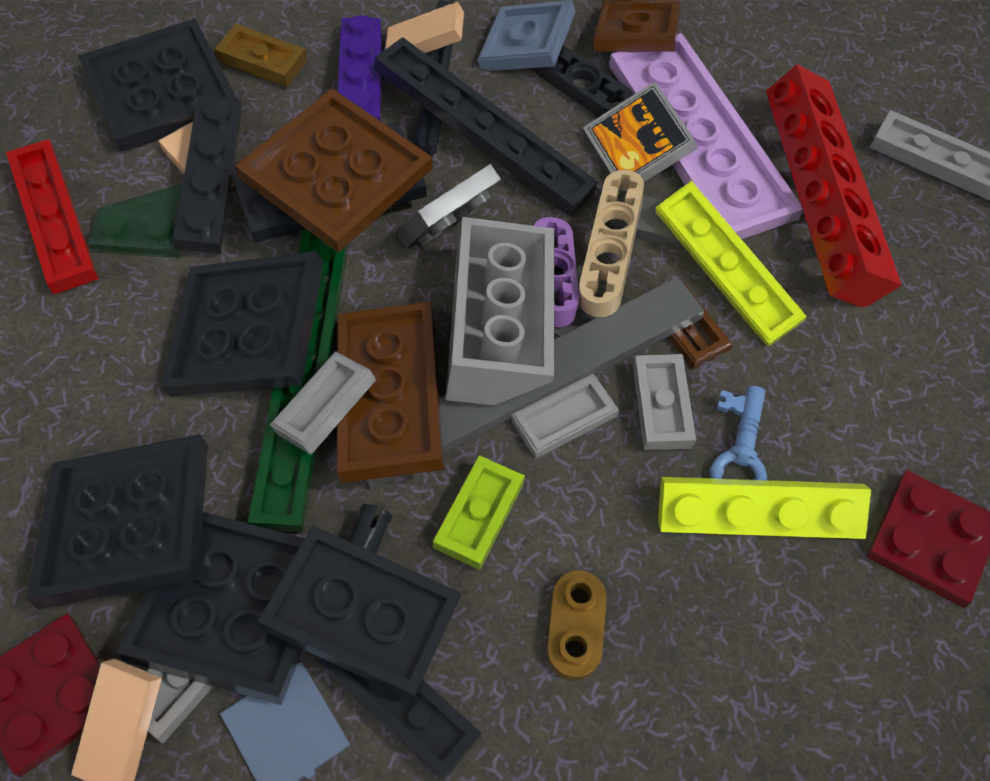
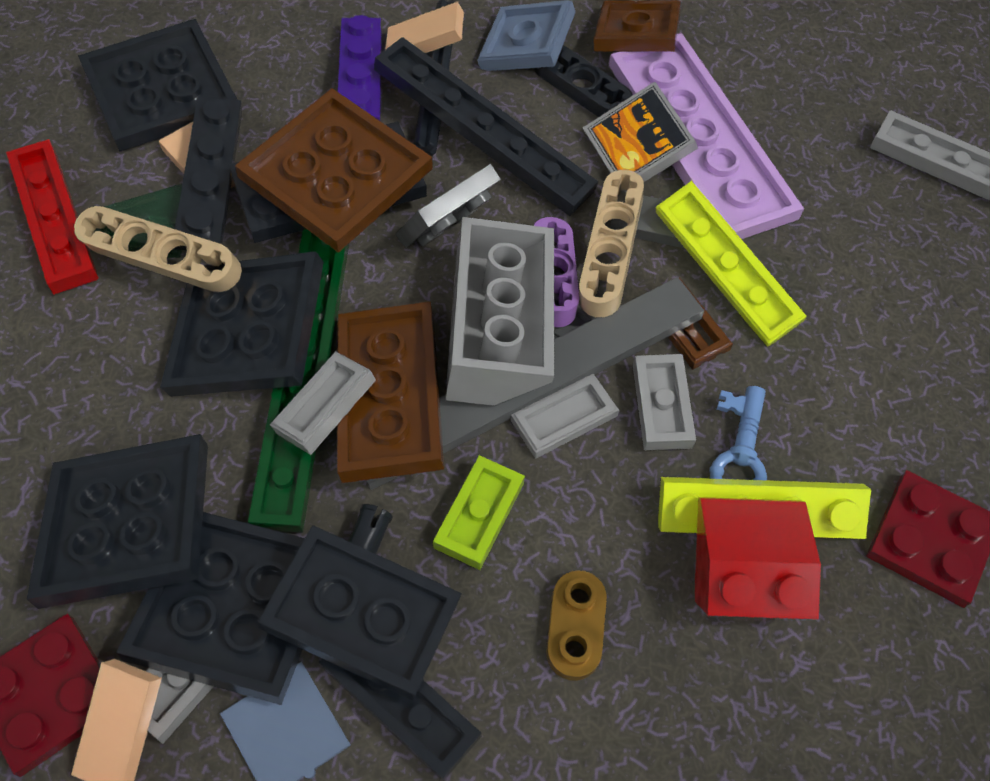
(158, 245): none -> tan beam
(261, 55): pearl gold plate -> none
(756, 559): none -> red slope
(832, 189): red brick -> none

